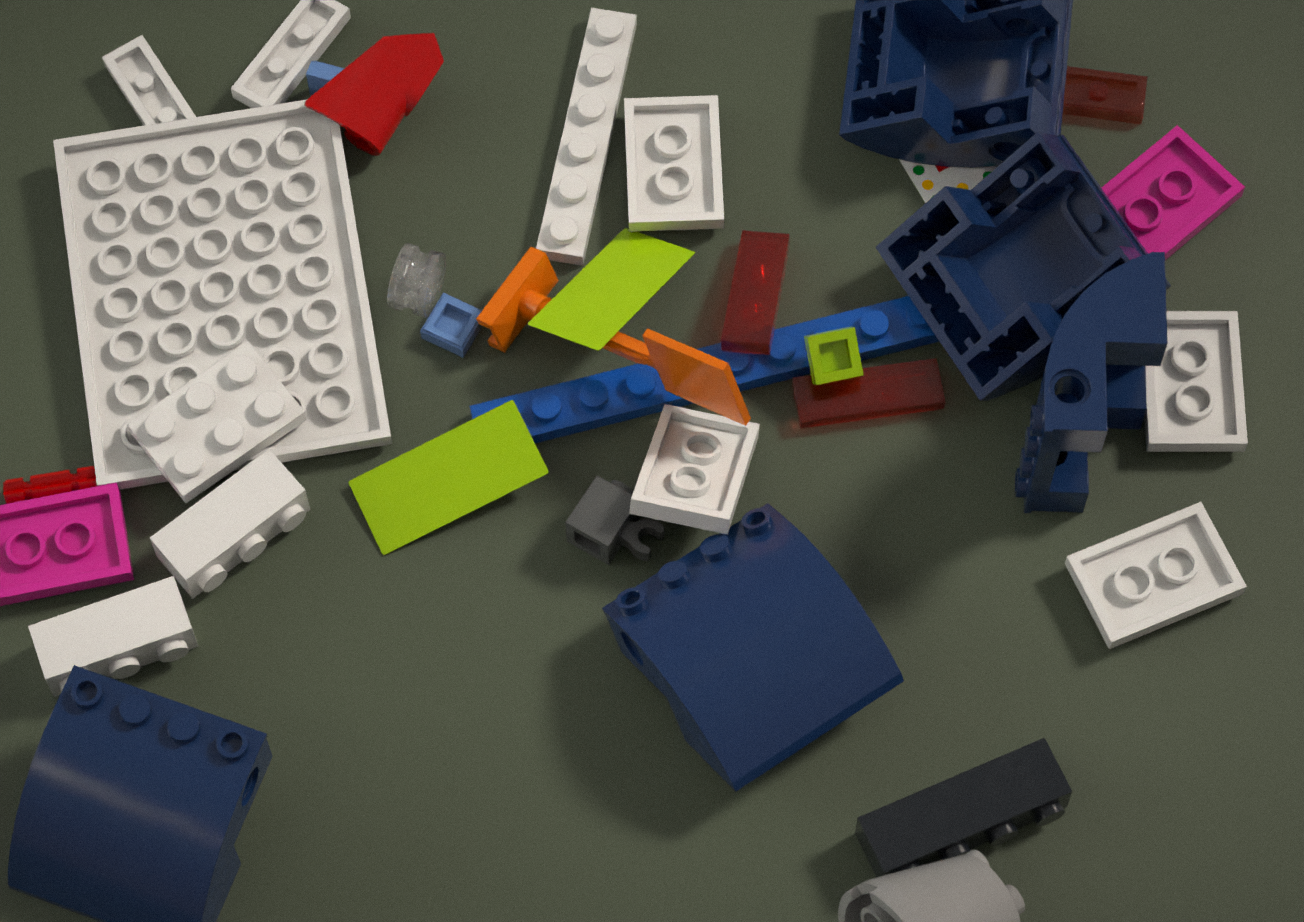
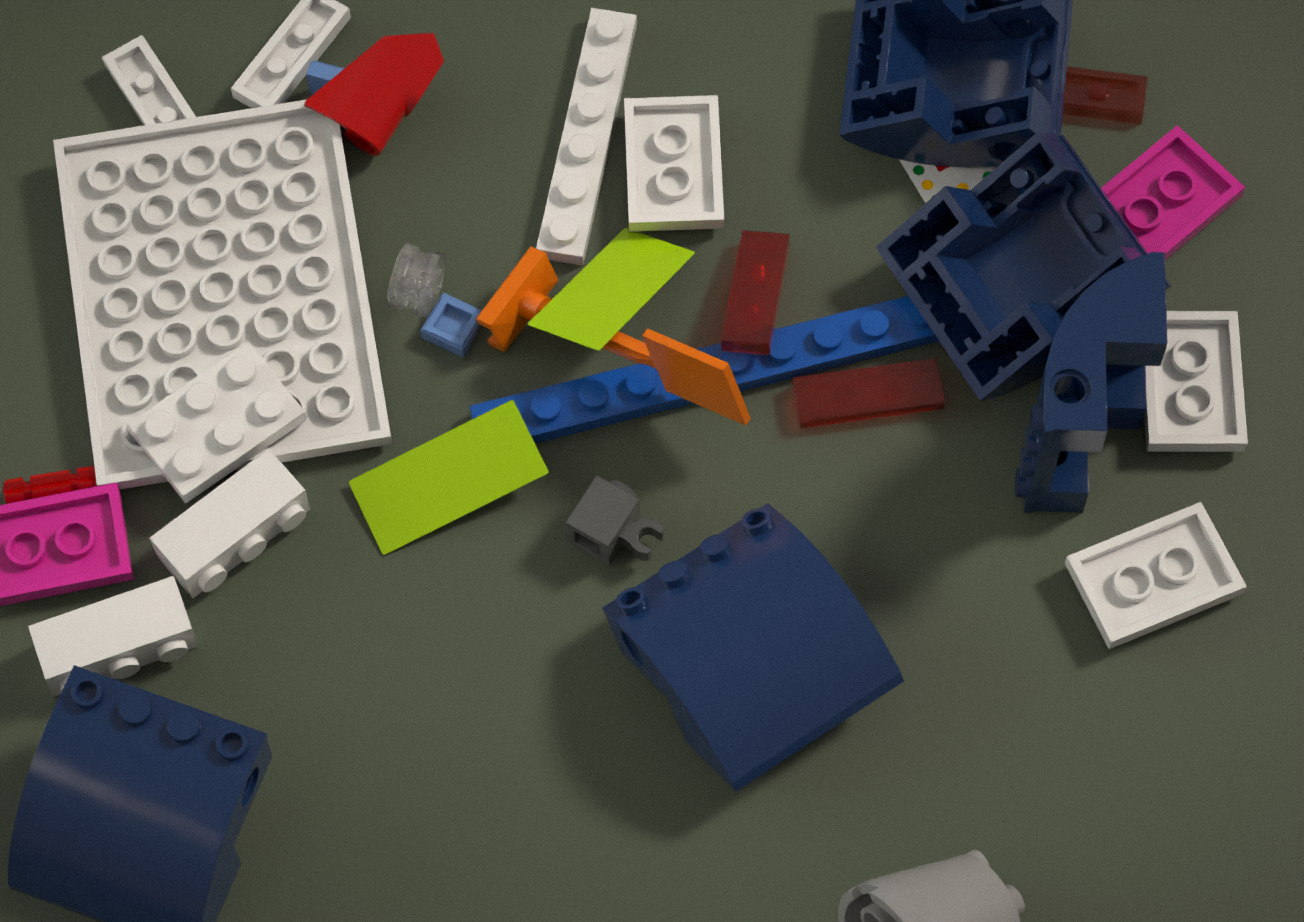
(694, 469): white plate -> none
(833, 355): lime plate -> none
(966, 811): black brick -> none

